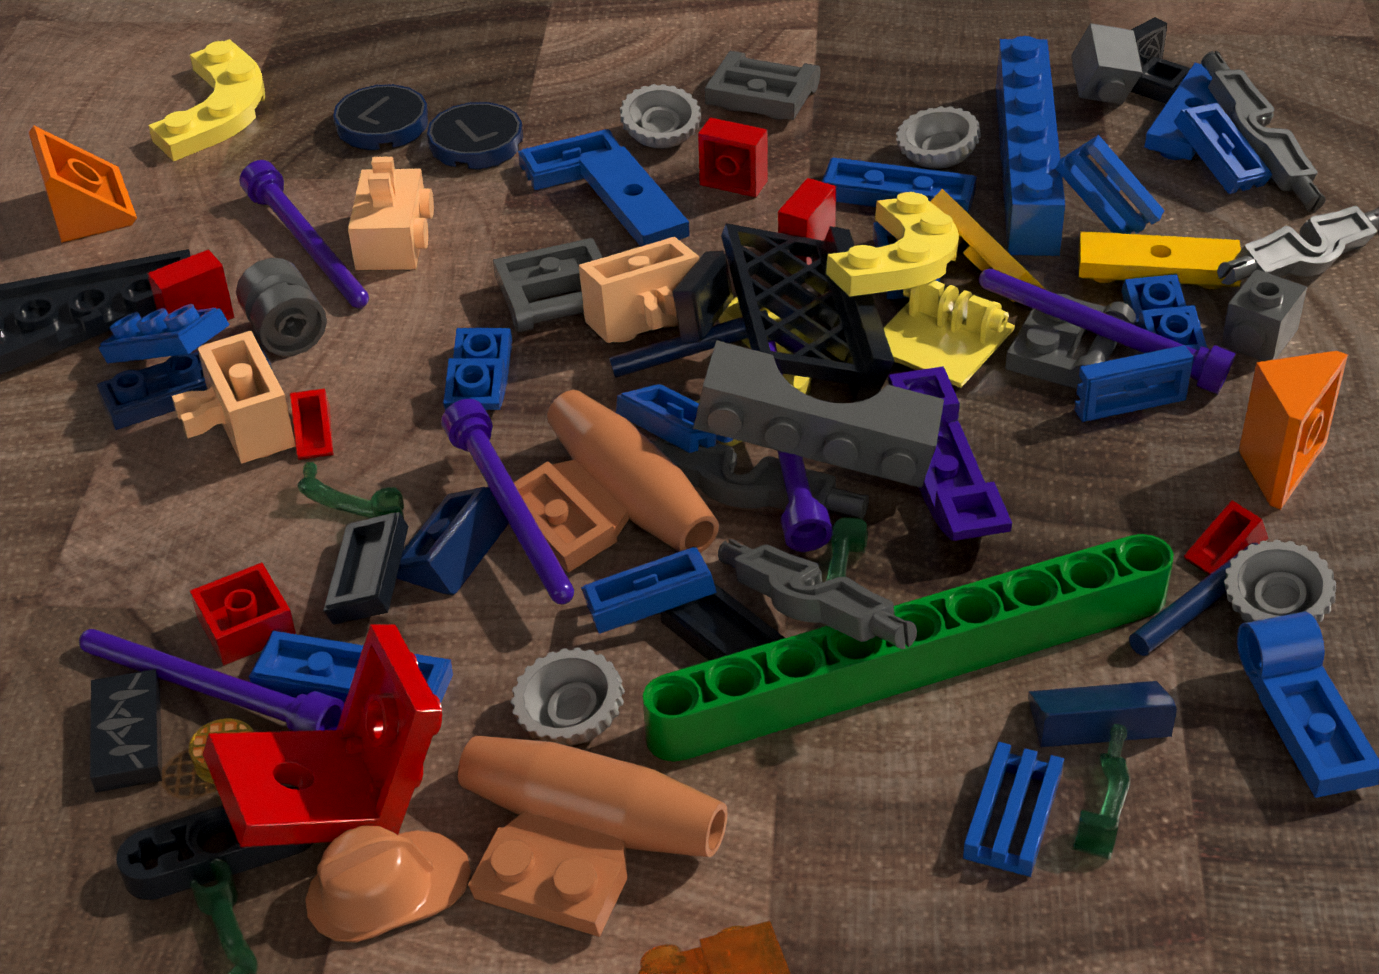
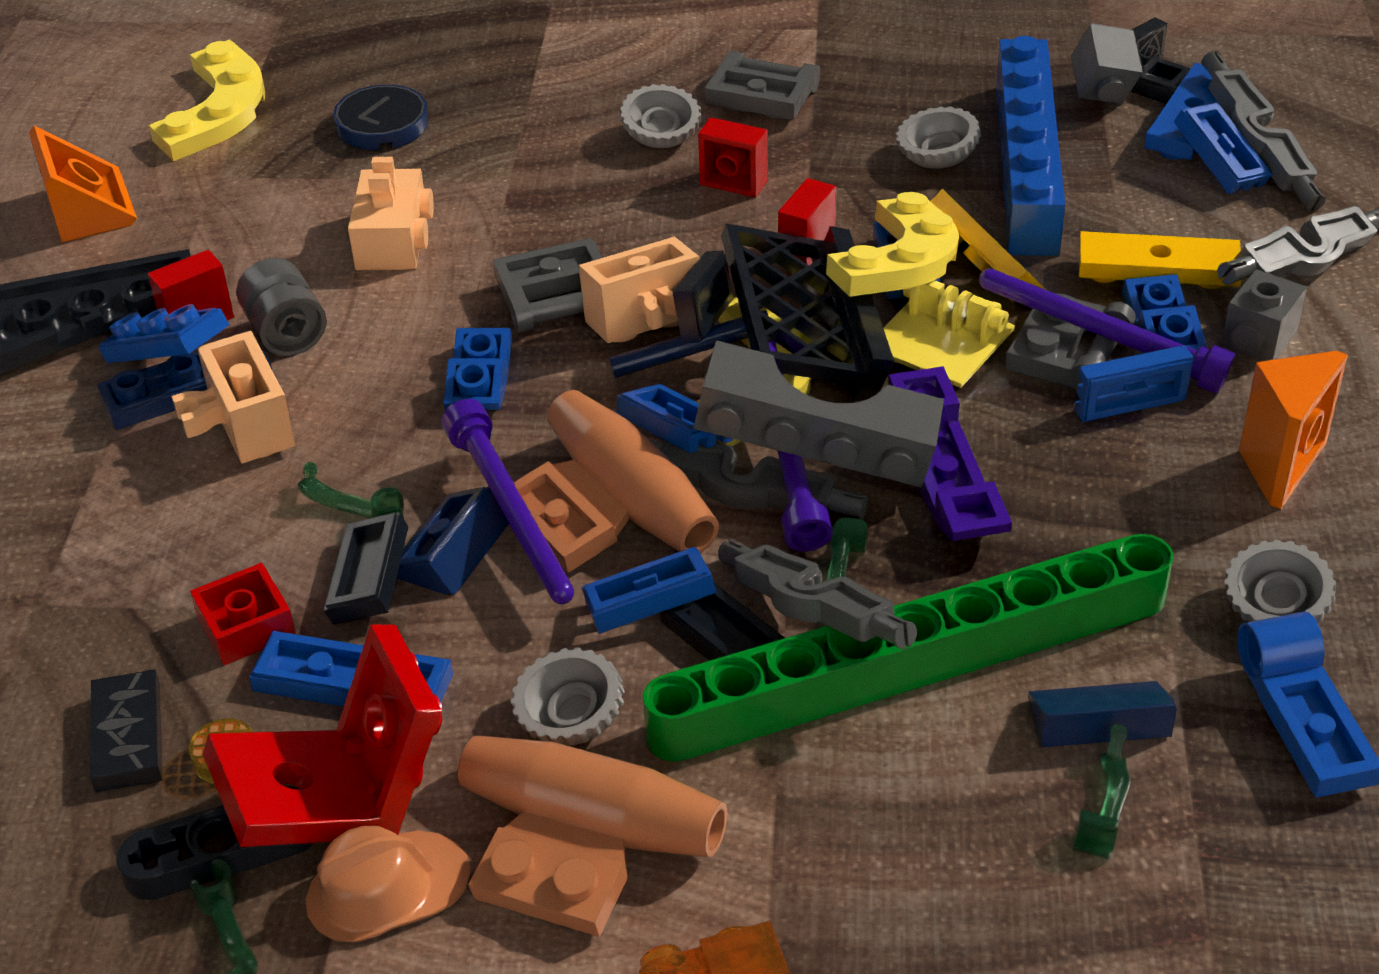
(266, 186): dark purple piece -> none
(301, 713): dark purple piece -> none
(312, 424): red piece -> none
(475, 134): tile -> none
(559, 160): blue tile -> none
(633, 197): blue tile -> none
(868, 182): blue tile -> none
(1025, 768): blue tile -> none
(1103, 193): blue tile -> none
(1181, 611): dark blue bar -> none
(1225, 537): red piece -> none

